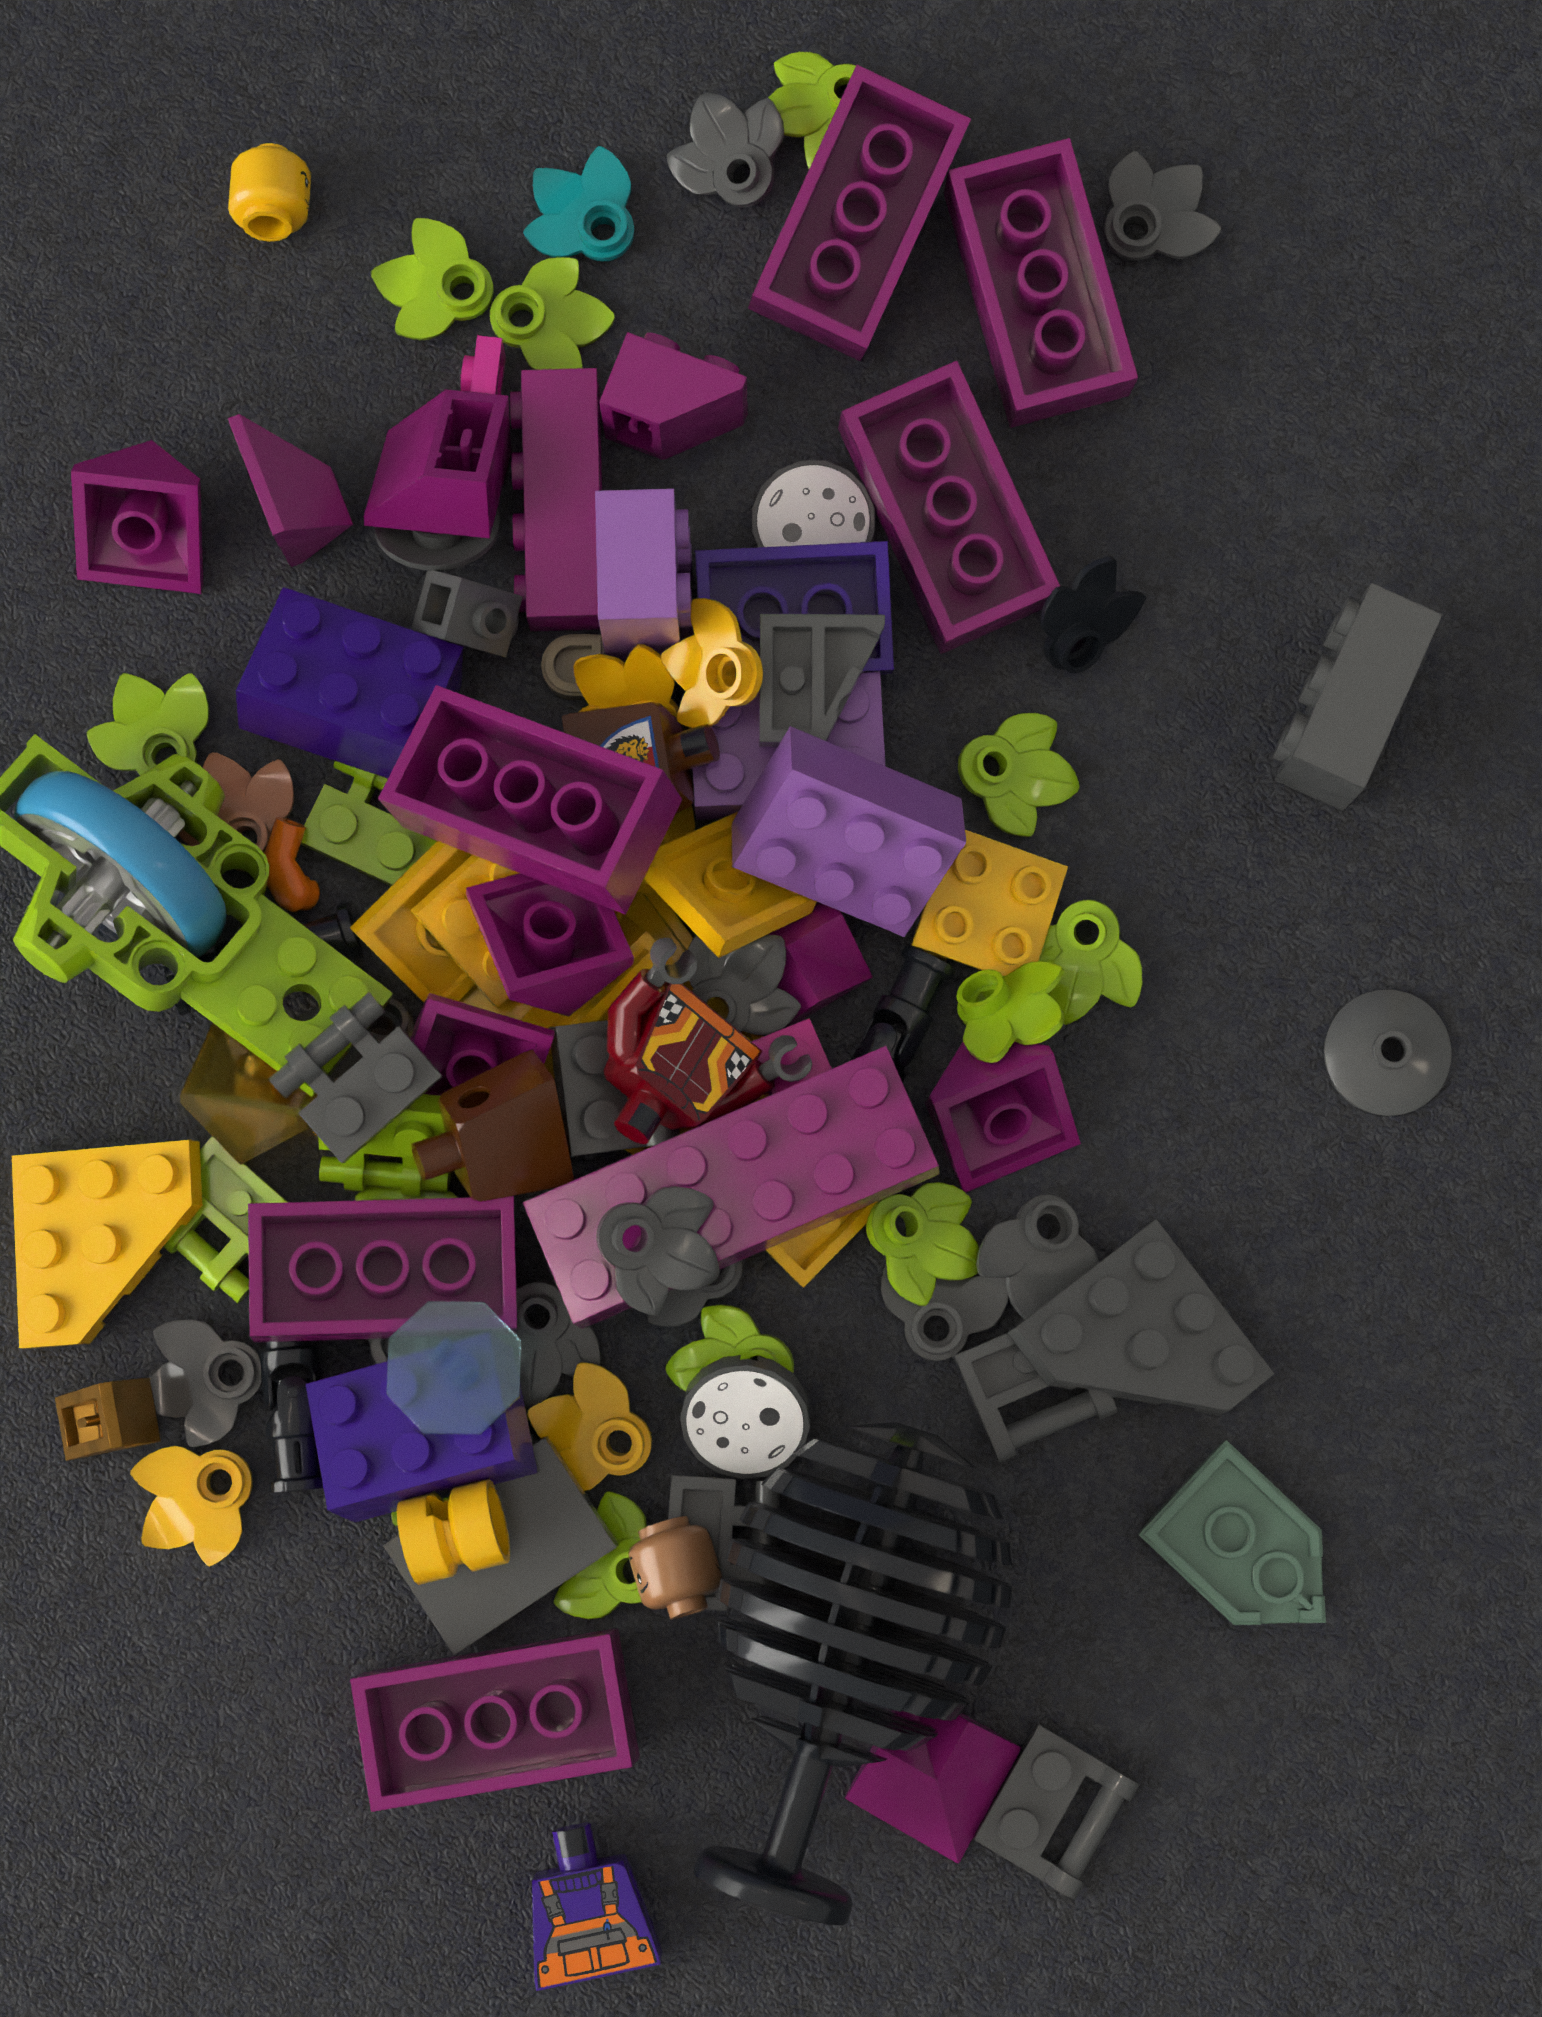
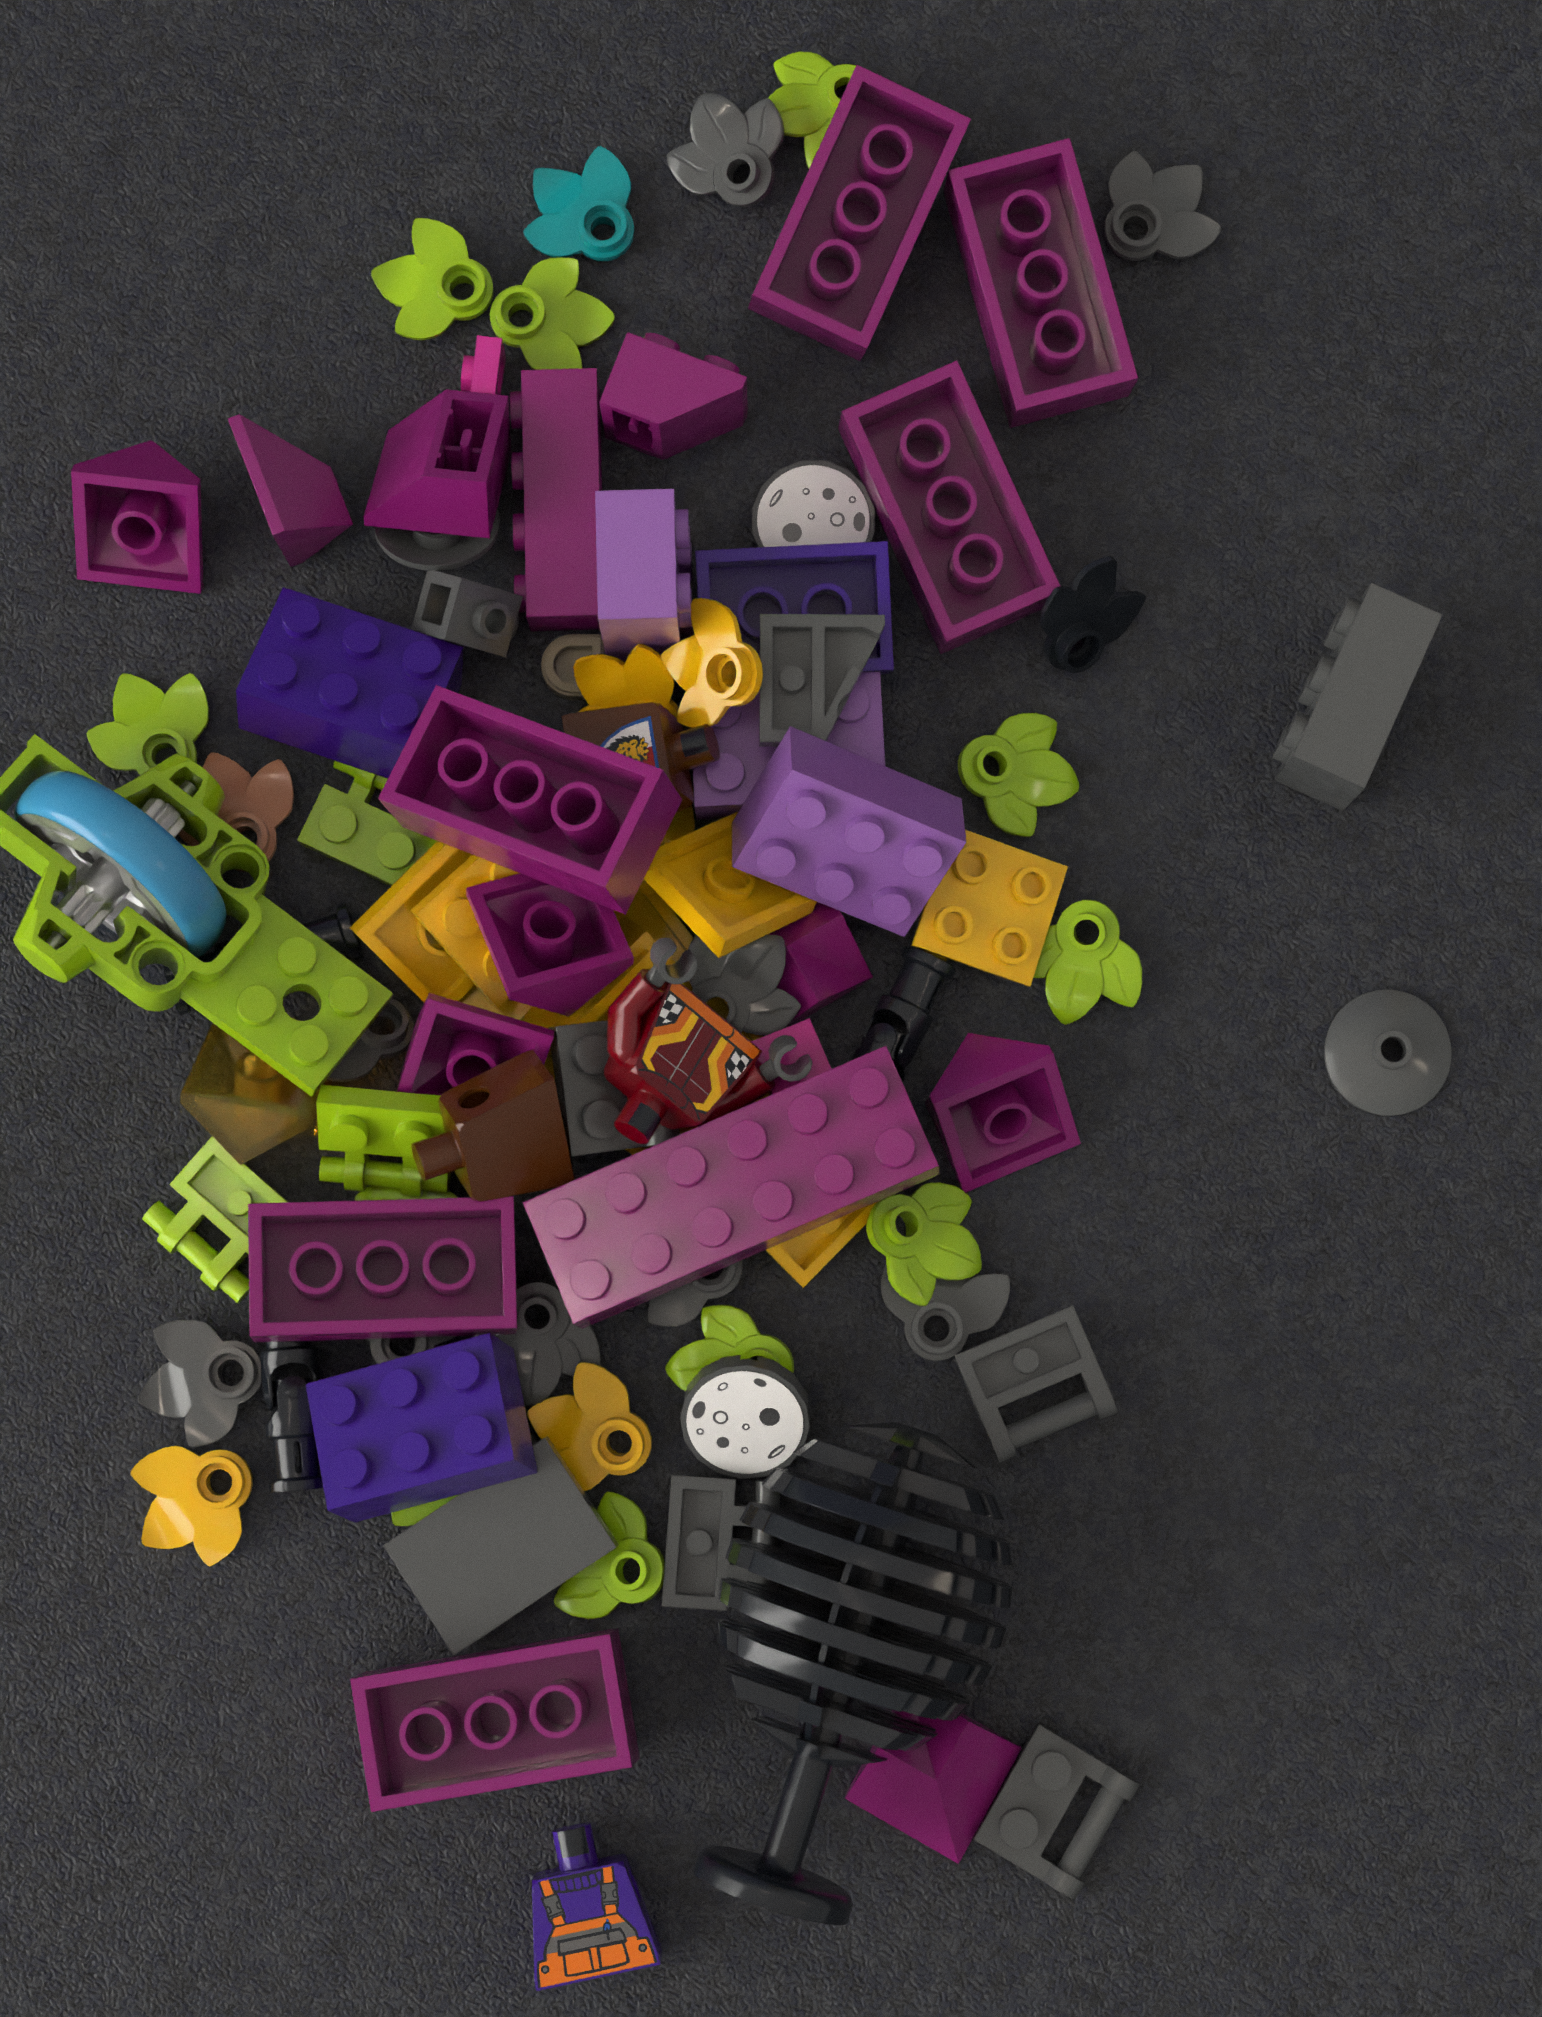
(94, 1230): yellow plate -> none
(107, 1418): pearl gold slope -> none
(269, 192): yellow head -> none
(286, 879): orange arm -> none
(366, 1095): dark grey plate -> none
(453, 1531): yellow wheel -> none
(454, 1367): clear light blue piece -> none
(669, 1247): dark grey plate -> none
(675, 1567): medium nougat head -> none
(1009, 1009): lime plate -> none
(1035, 1265): dark grey plate -> none
(1143, 1332): dark grey plate -> none
(1241, 1543): sand green tile -> none

